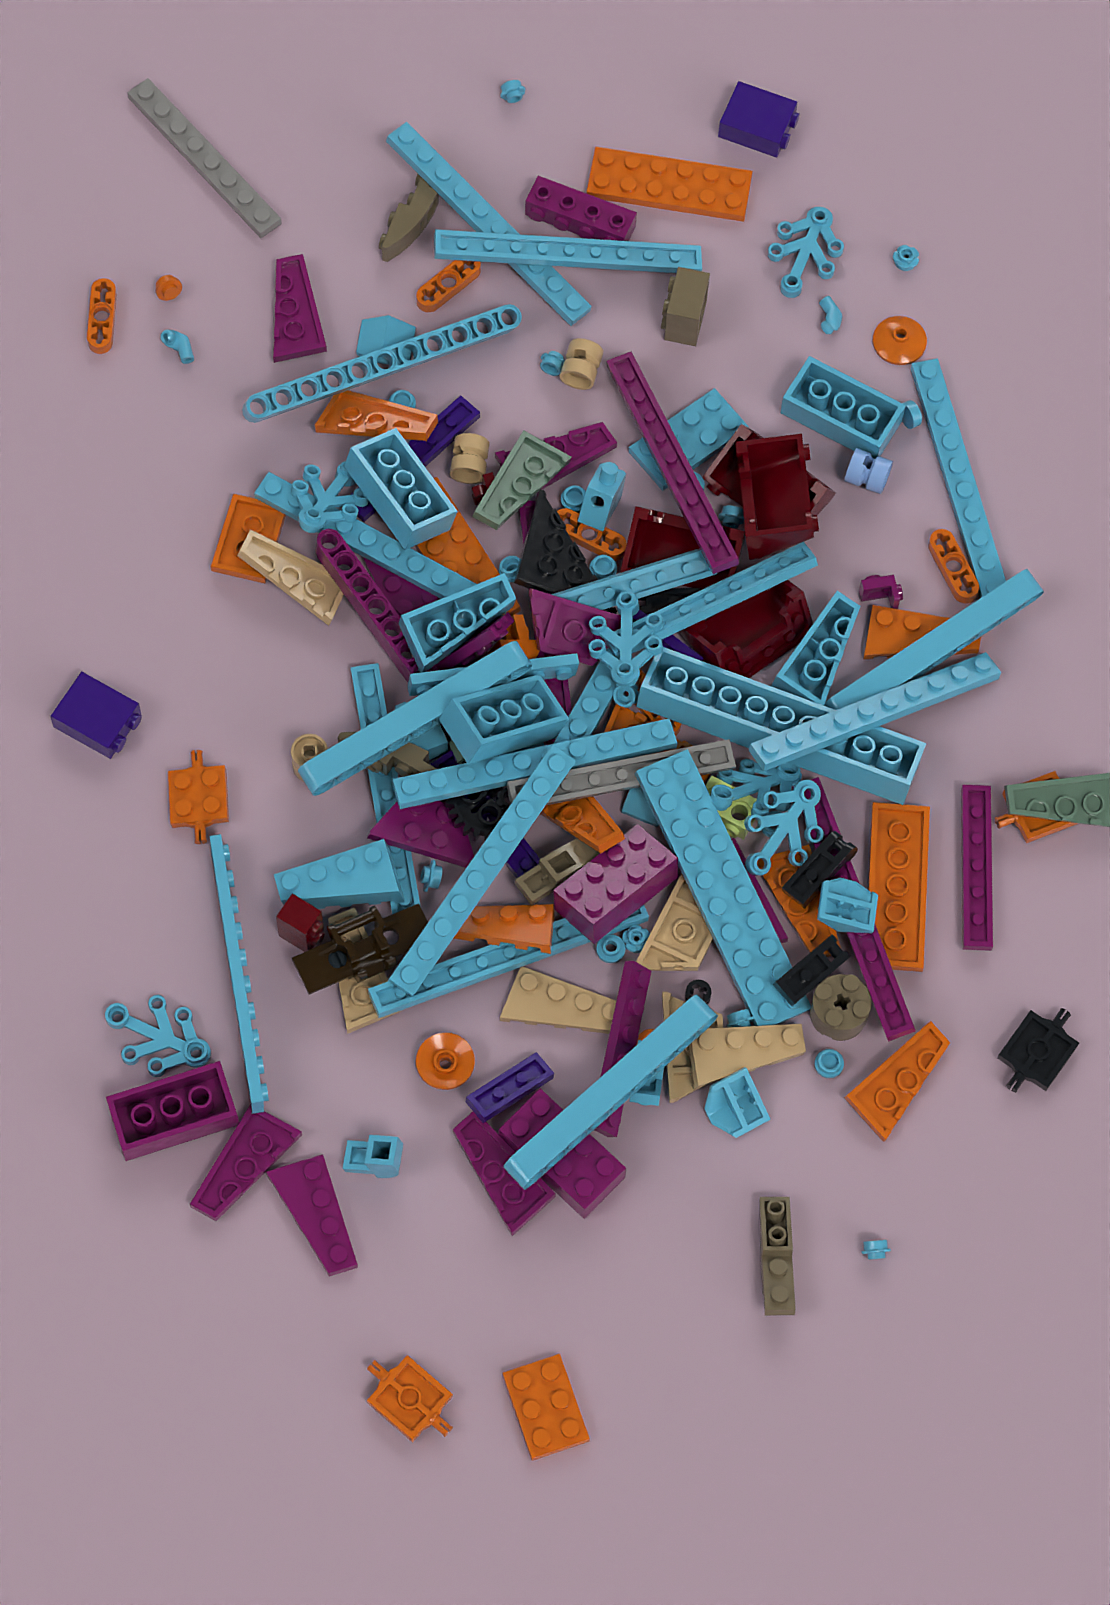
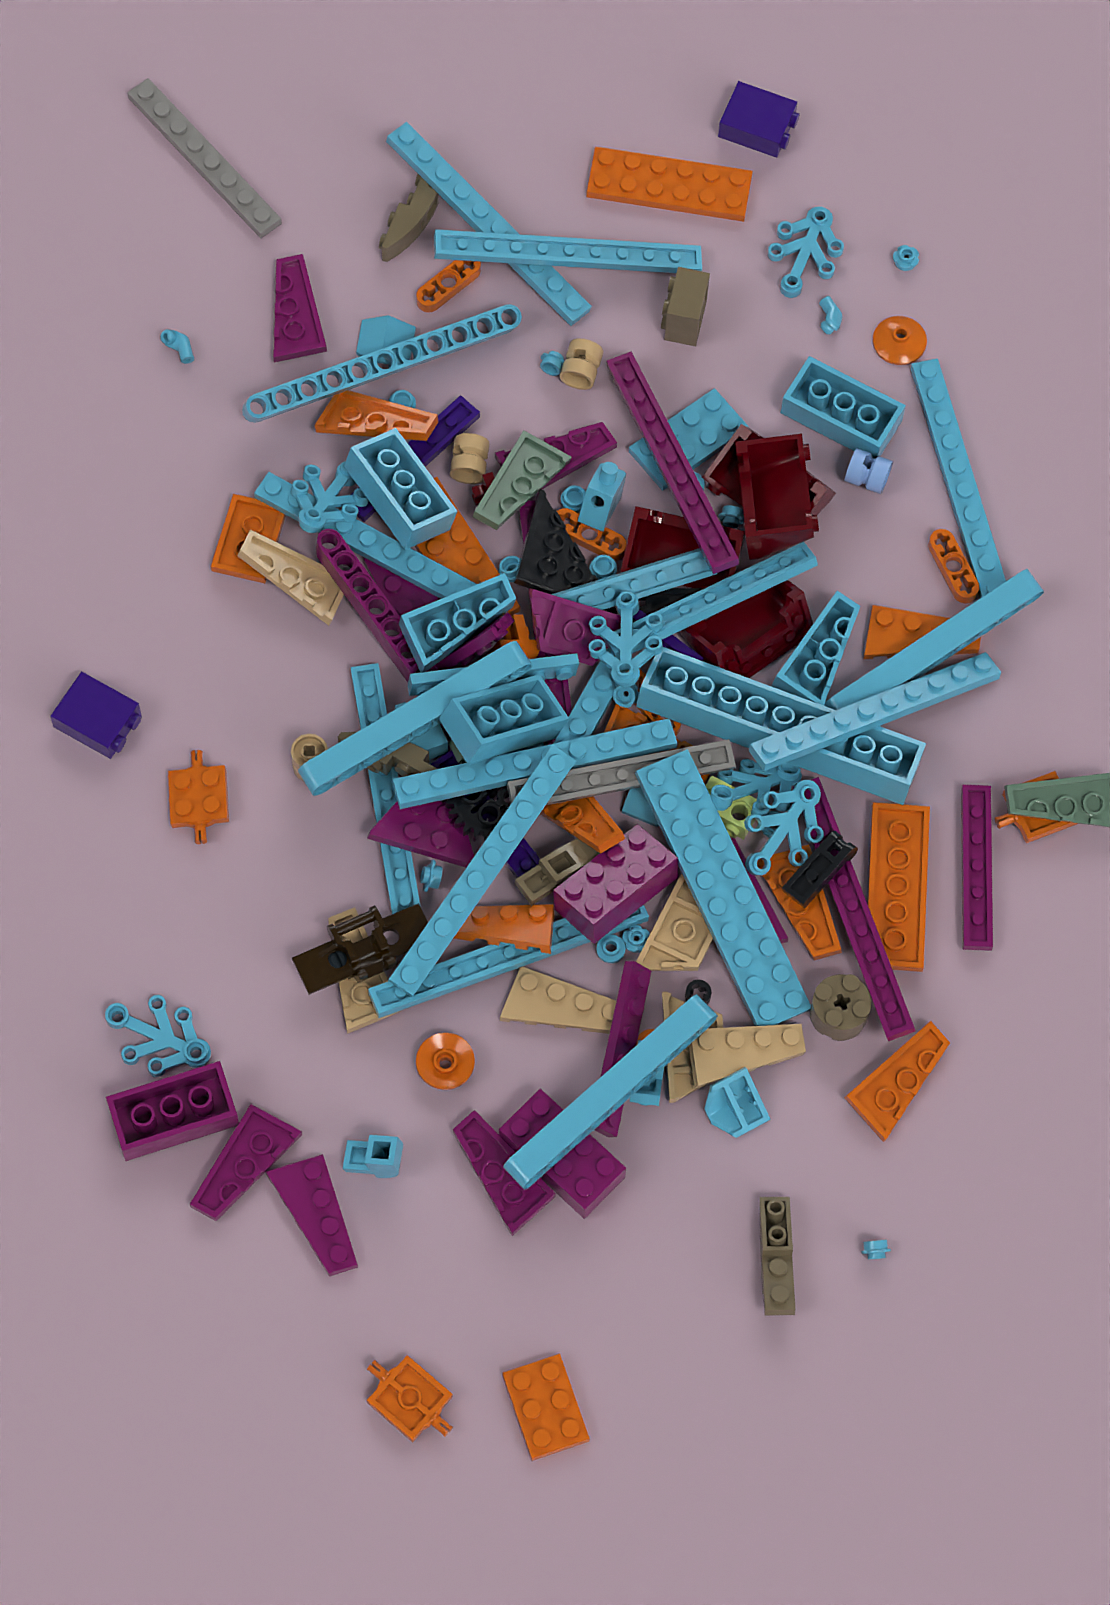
(106, 326): orange beam -> none
(168, 287): orange plate -> none
(240, 983): medium azure plate -> none
(300, 924): dark red brick -> none
(345, 878): medium azure wedge -> none
(509, 1087): dark purple plate -> none
(512, 91): medium azure plate -> none
(578, 212): magenta brick -> none
(740, 1018): medium azure plate -> none
(811, 970): black plate -> none
(829, 1063): medium azure plate -> none
(847, 906): medium azure slope -> none
(881, 587): magenta bracket -> none
(912, 415): medium azure tile -> none
(1038, 1050): black plate -> none

